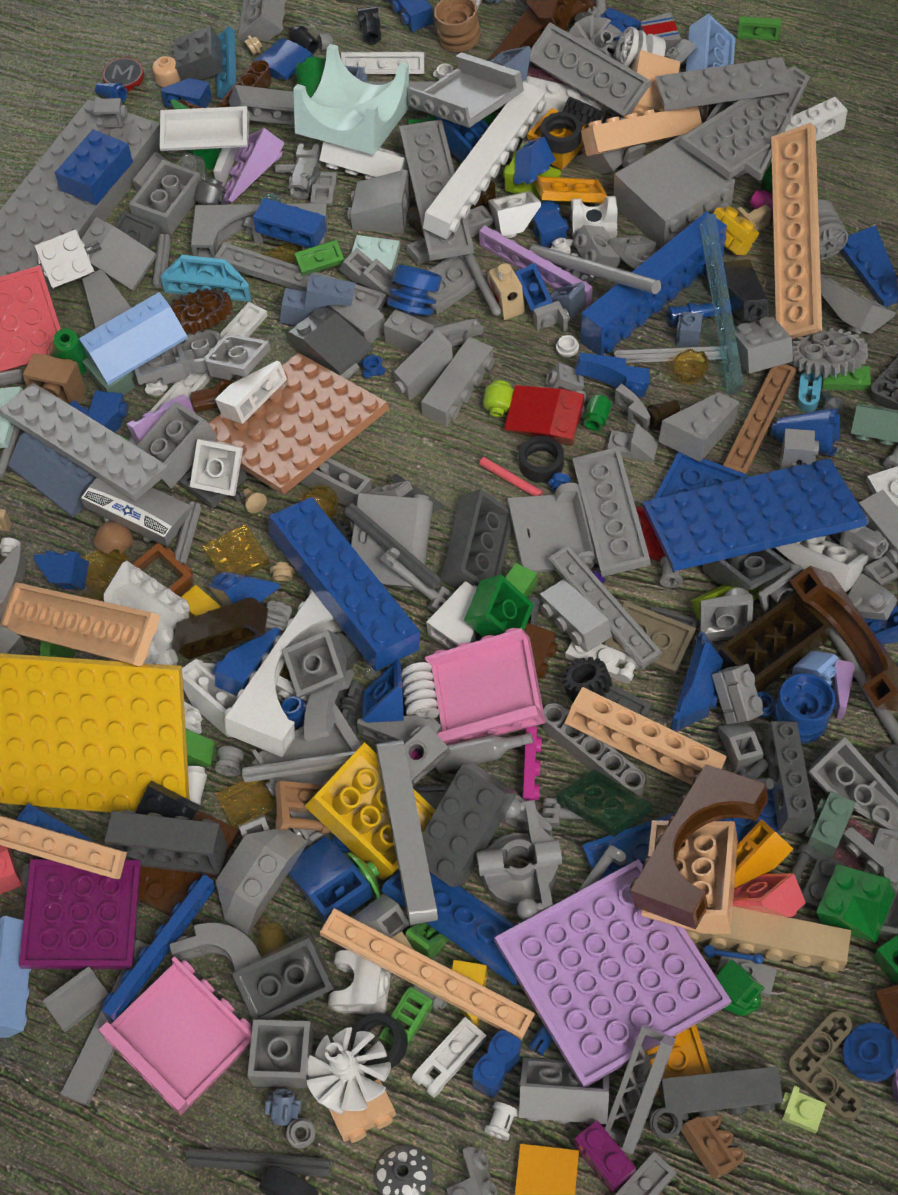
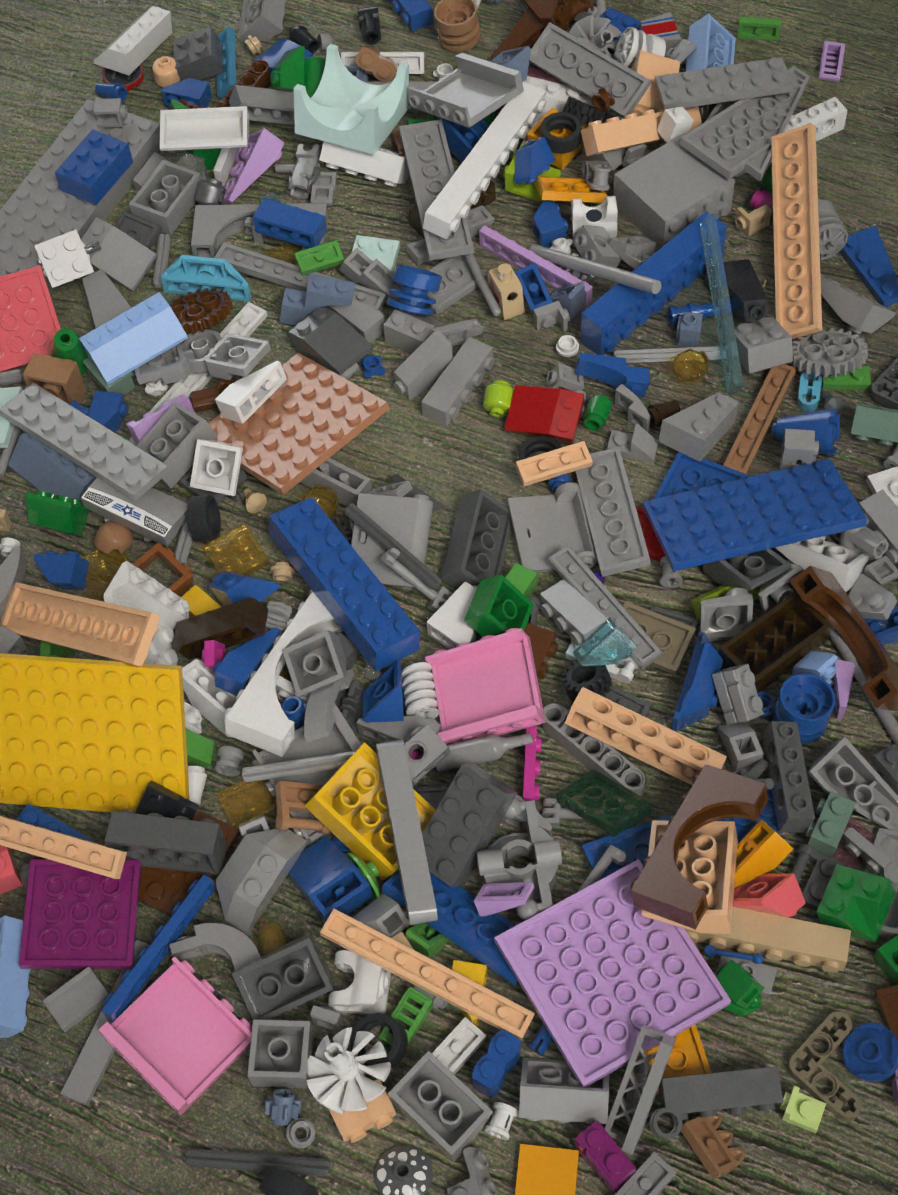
(56, 512): none -> green slope
(137, 41): none -> white slope
(203, 518): none -> black tyre
(212, 653): none -> dark pink plate
(289, 70): none -> green slope
(326, 1018): none -> light grey tile
(372, 61): none -> medium nougat brick
(381, 203): light grey slope -> none
(397, 138): none -> nougat piece
(440, 1106): none -> light grey slope
(502, 896): none -> lavender slope
(510, 477): coral bar -> none
(513, 212): white slope -> none
(553, 463): none -> light nougat plate
(596, 174): none -> light grey piece
(603, 100): none -> reddish brown plate
(605, 646): none -> clear light blue slope
(674, 123): none -> white brick
(739, 231): yellow brick -> none
(835, 49): none -> lavender slope

